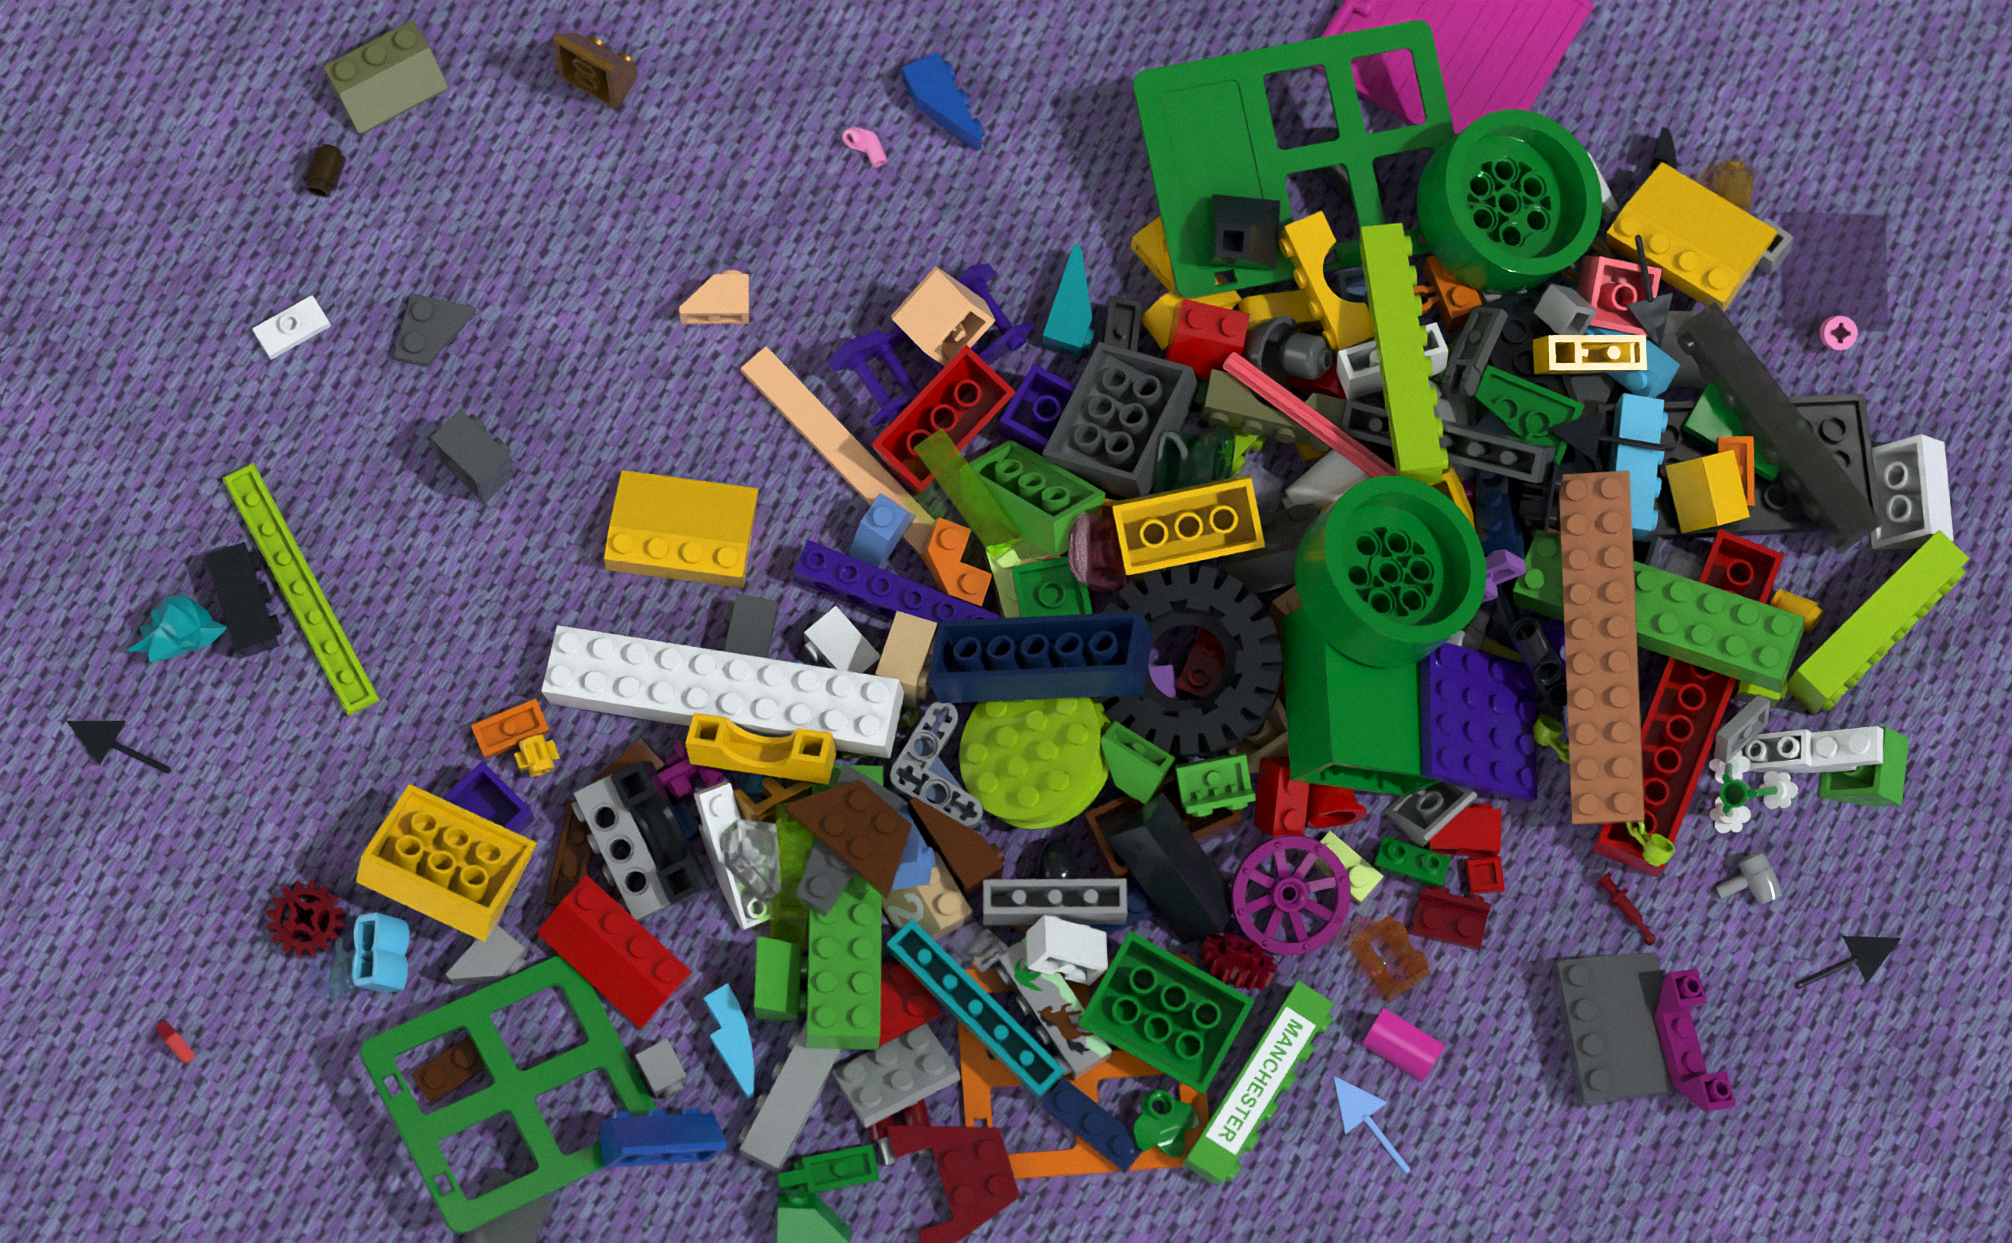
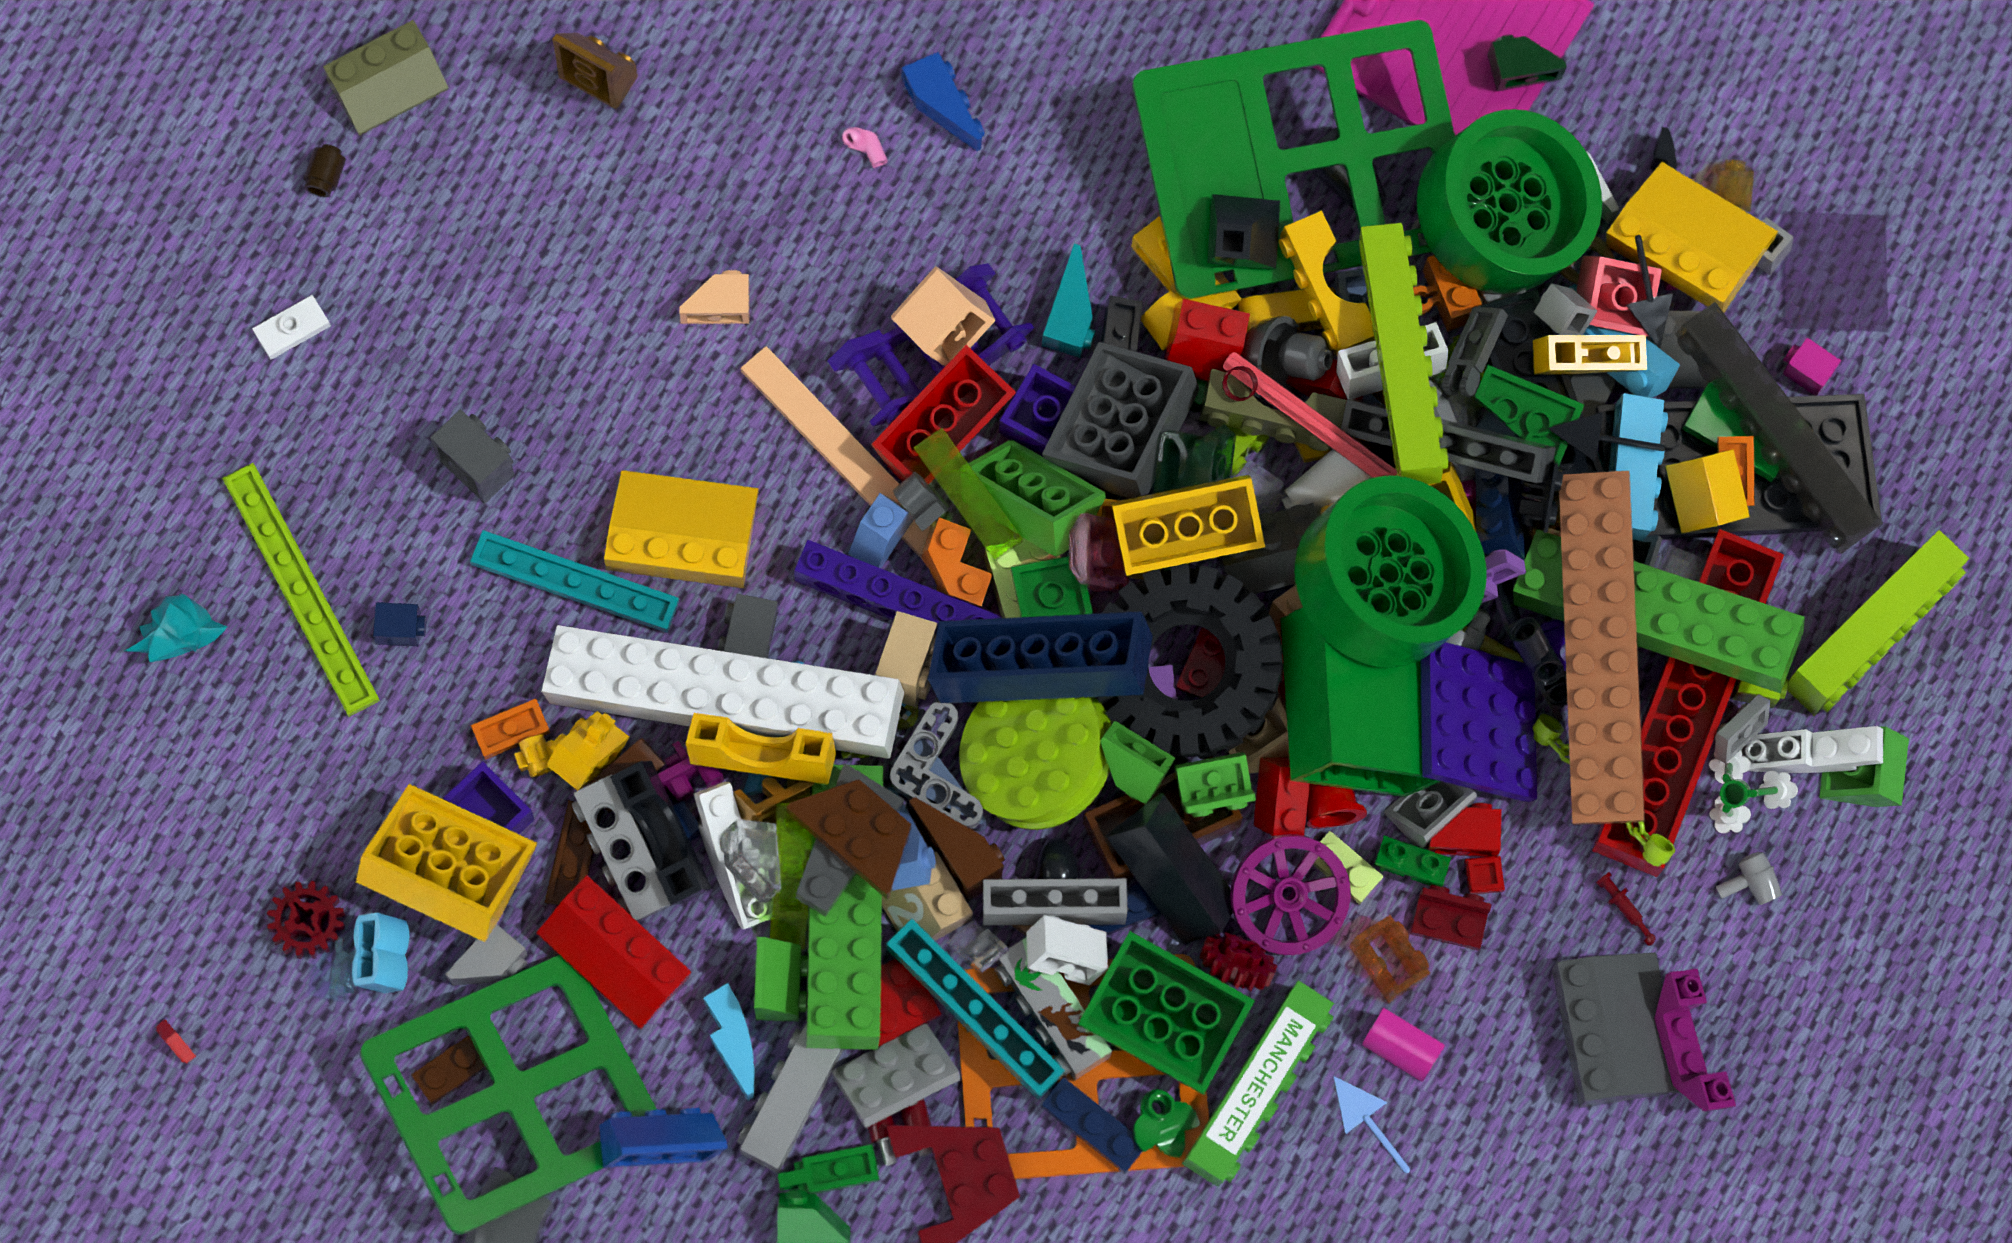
(101, 736): black piece -> none
(244, 599): black brick -> none
(398, 624): none -> dark blue brick
(429, 328): dark grey wing -> none
(574, 581): none -> teal plate
(587, 749): none -> yellow brick
(662, 1069): light grey brick -> none
(840, 644): white brick -> none
(920, 500): none -> dark grey leg
(1253, 377): none -> dark red axle
(1522, 63): none -> dark green slope
(1799, 605): yellow cone -> none
(1810, 366): none -> dark pink brick
(1831, 332): bright pink wheel -> none
(1866, 953): black piece -> none
(1911, 493): white slope -> none

